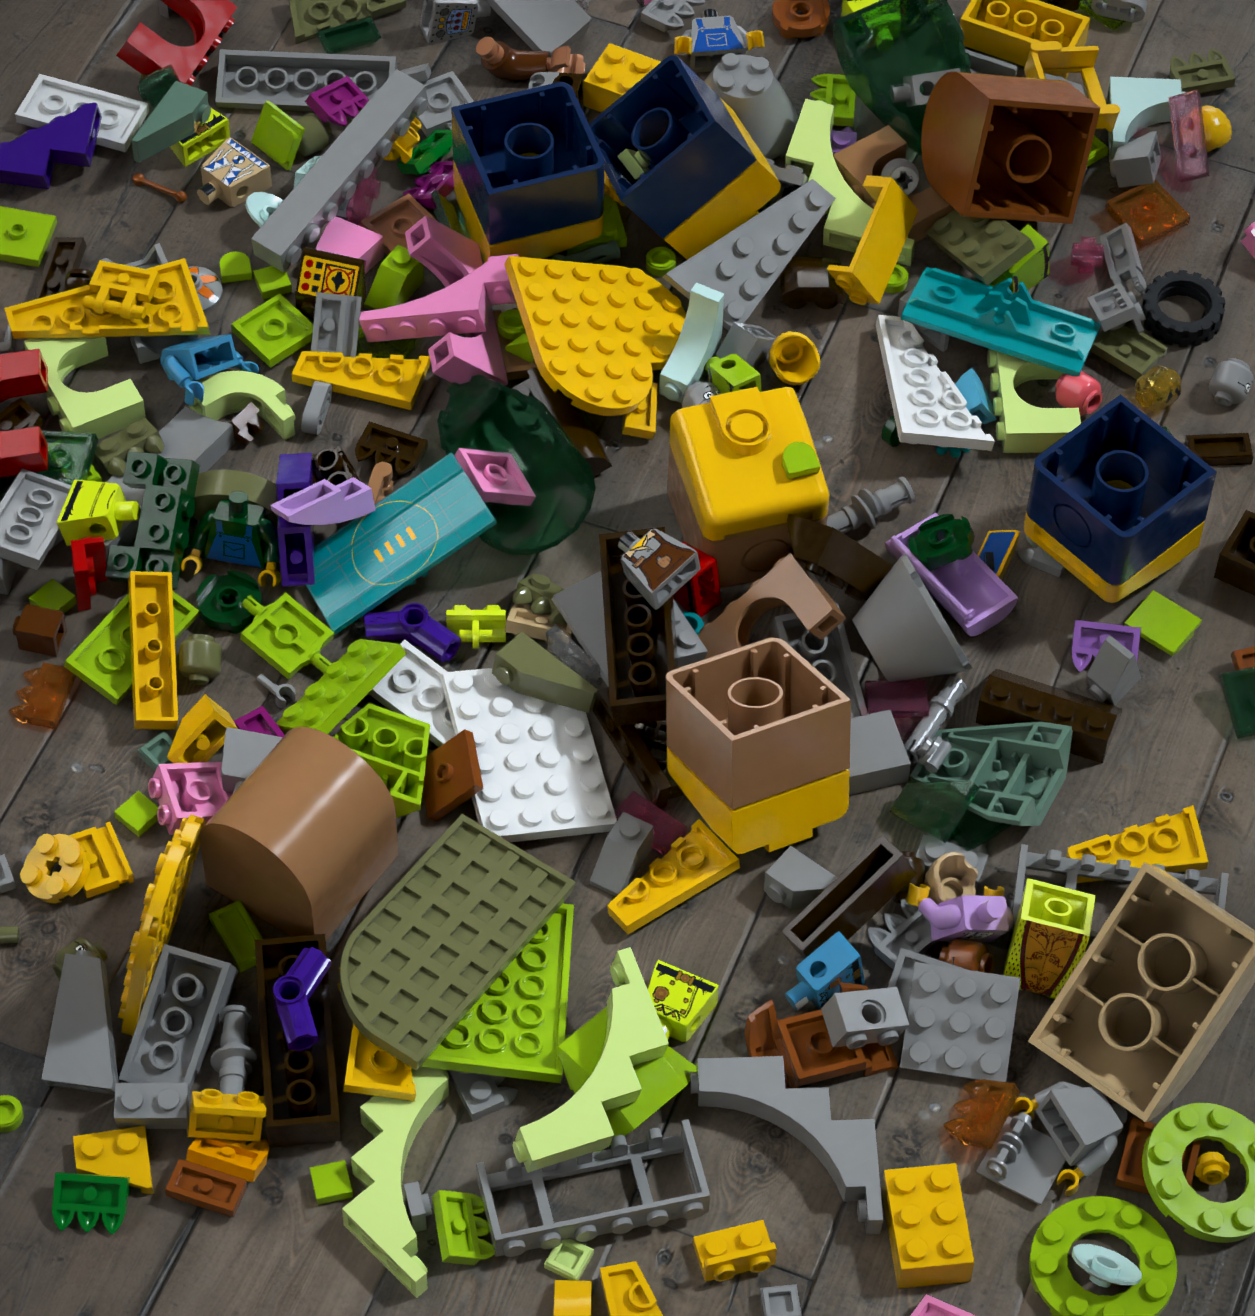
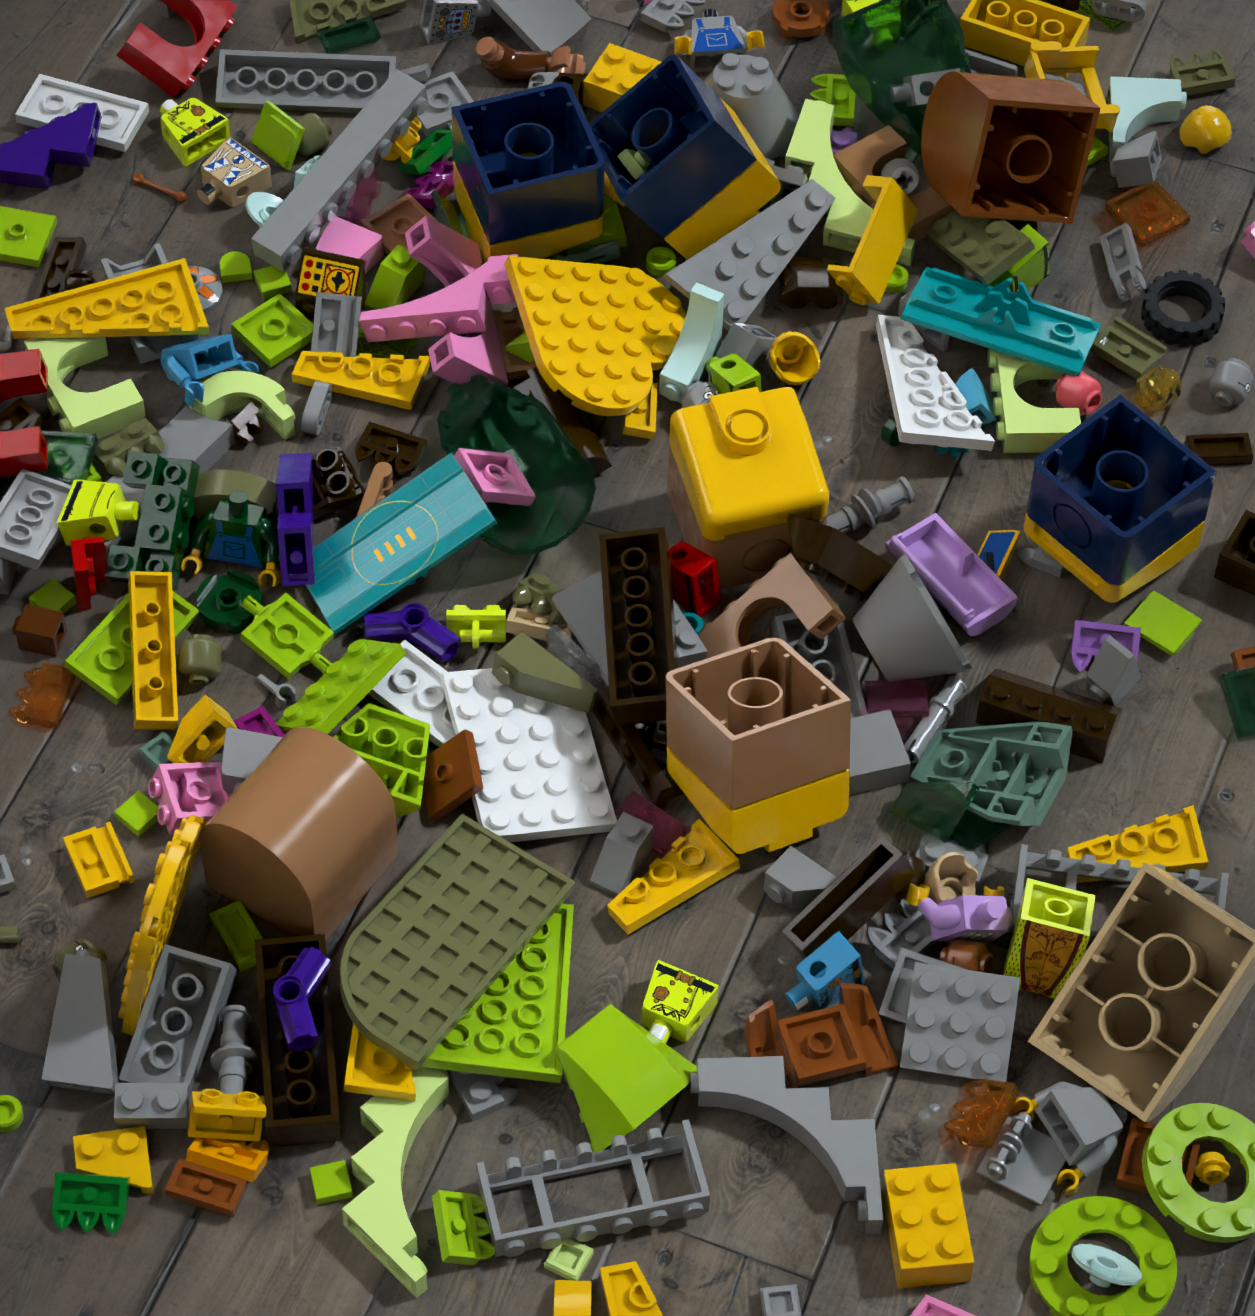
(41, 859): yellow plate -> none
(121, 281): yellow plate -> none
(156, 85): clear green bracket -> none
(172, 120): sand green slope -> none
(326, 503): lavender slope -> none
(337, 101): magenta plate -> none
(417, 1206): light grey plate -> none
(510, 324): lime tile -> none
(631, 1038): yellowish green arch -> none
(657, 564): torso -> none
(735, 1251): yellow bracket -> none
(799, 460): lime tile -> none
(847, 1013): light grey brick -> none
(933, 753): light grey plate -> none
(956, 545): dark green plate -> none
(1087, 255): clear pink gear -> none
(1116, 307): light grey bracket -> none
(1188, 136): clear pink tile -> none

